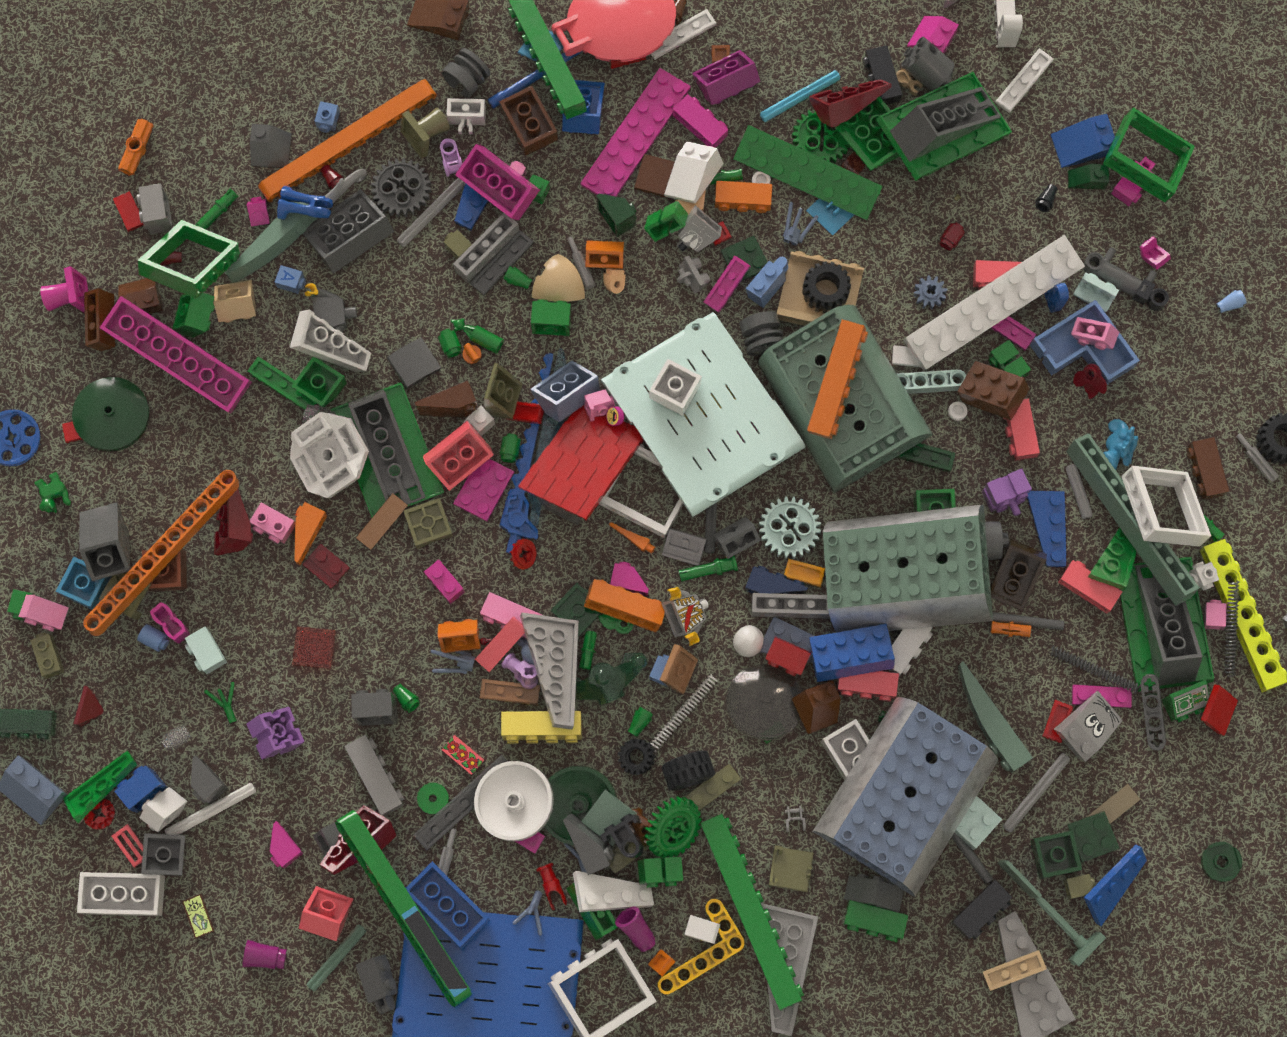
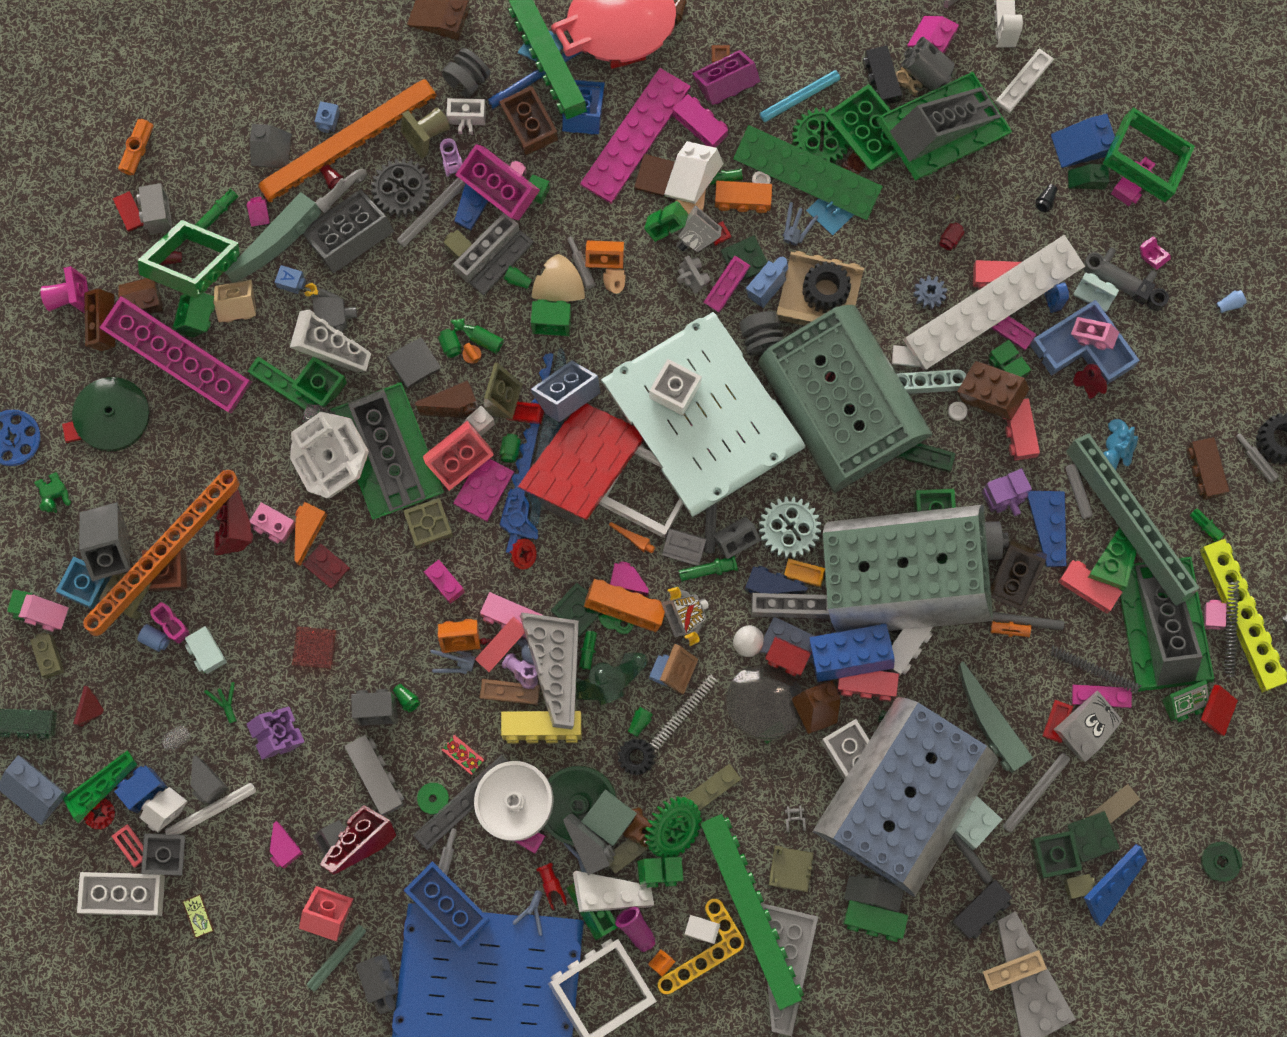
(263, 956): magenta plant -> none
(316, 208): blue piece -> none
(381, 521): medium nougat tile -> none
(403, 908): green beam -> none
(597, 403): bright pink brick -> none
(615, 416): tile -> none
(617, 213): dark green slope -> none
(624, 835): black pin -> none
(686, 32): white tile -> none
(688, 770): black tyre -> none
(837, 379): orange brick -> none
(842, 105): dark red wedge -> none
(1084, 946): sand green piece -> none
(1135, 481): white window -> none
(1153, 712): dark grey beam -> none
(1204, 575): white brick -> none

